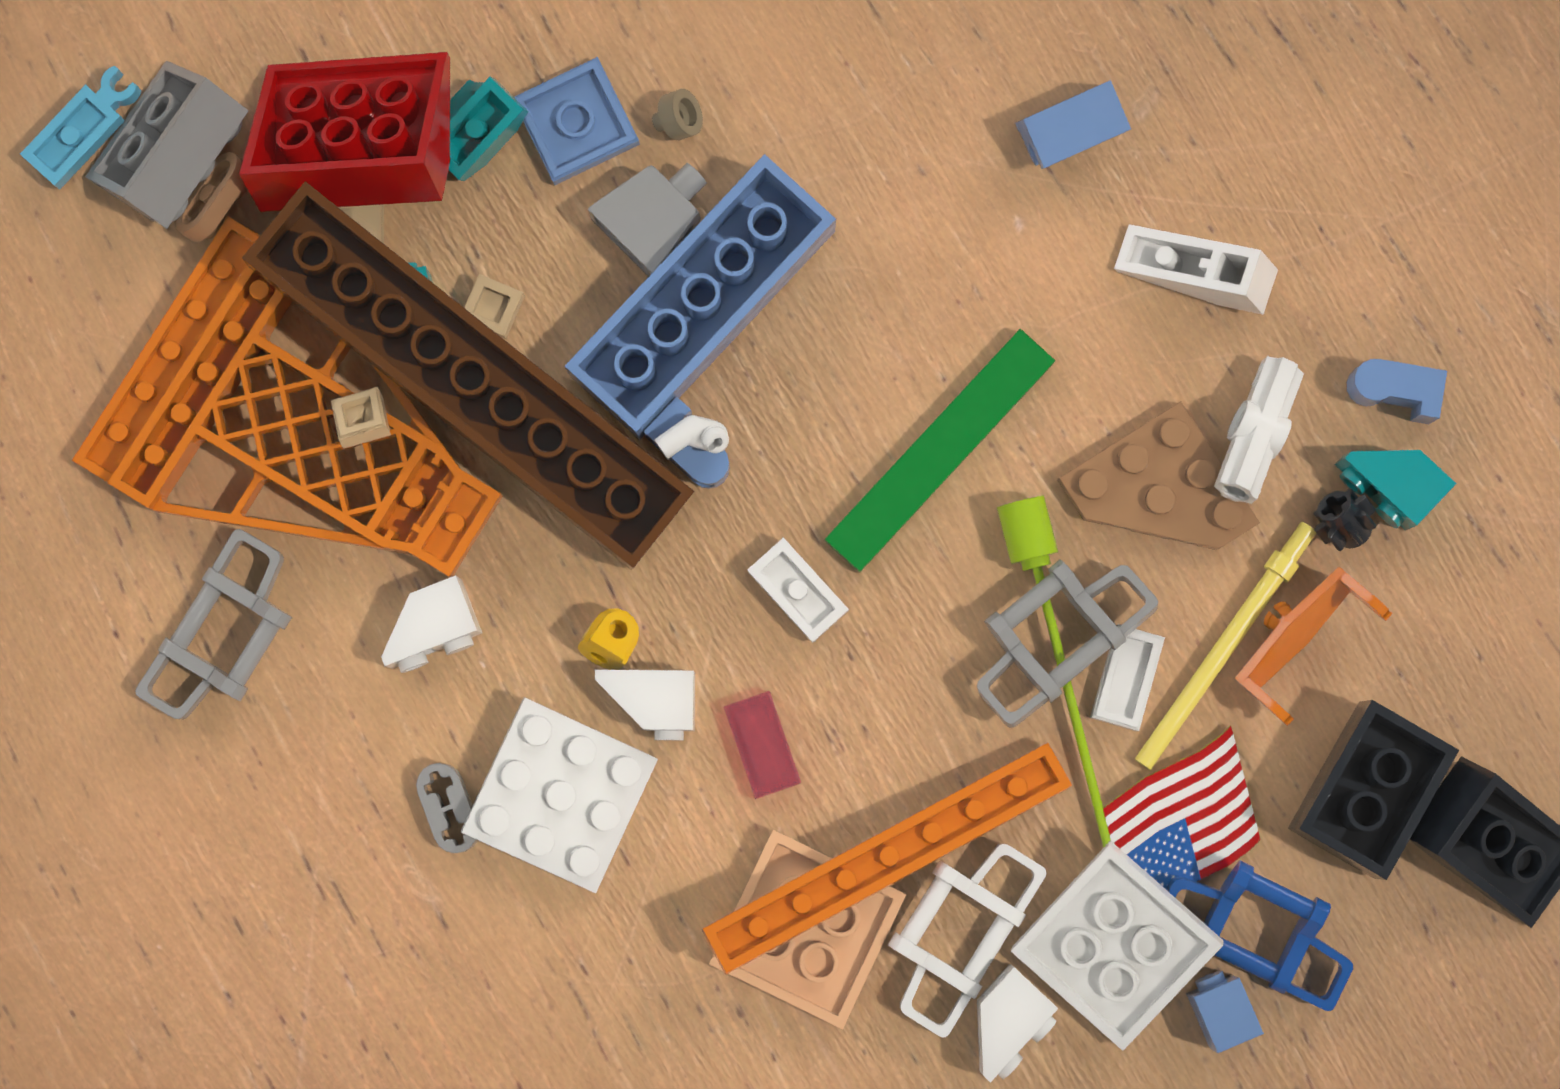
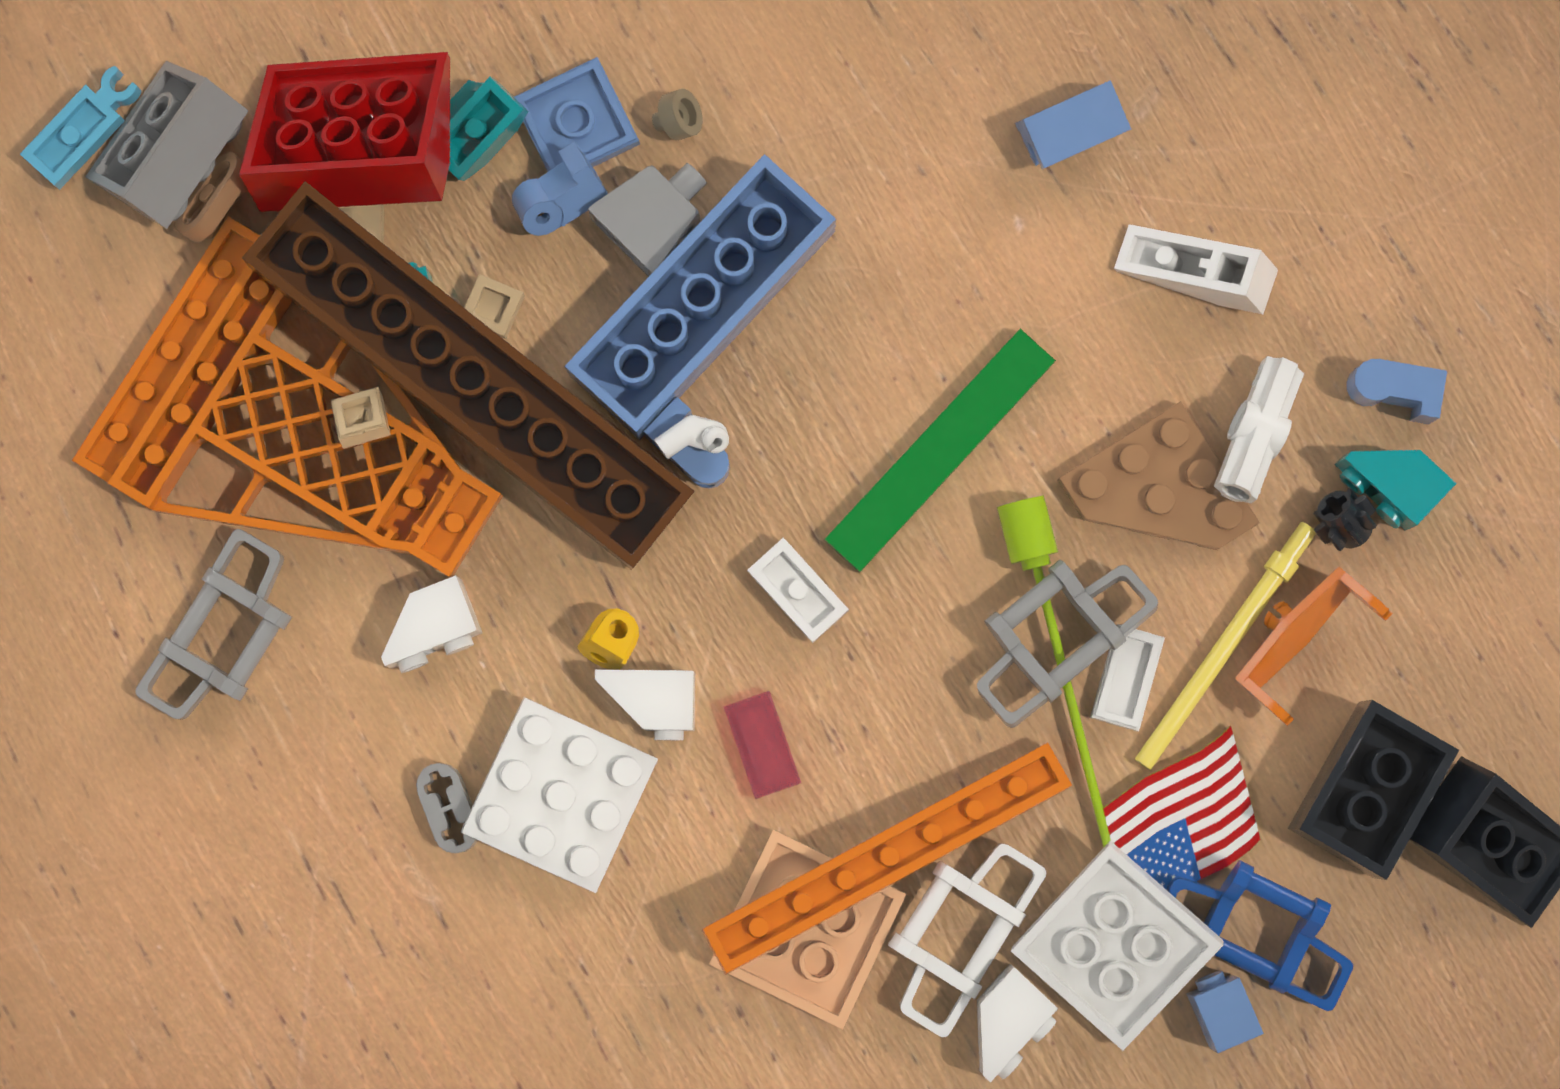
(559, 194): none -> medium blue leg

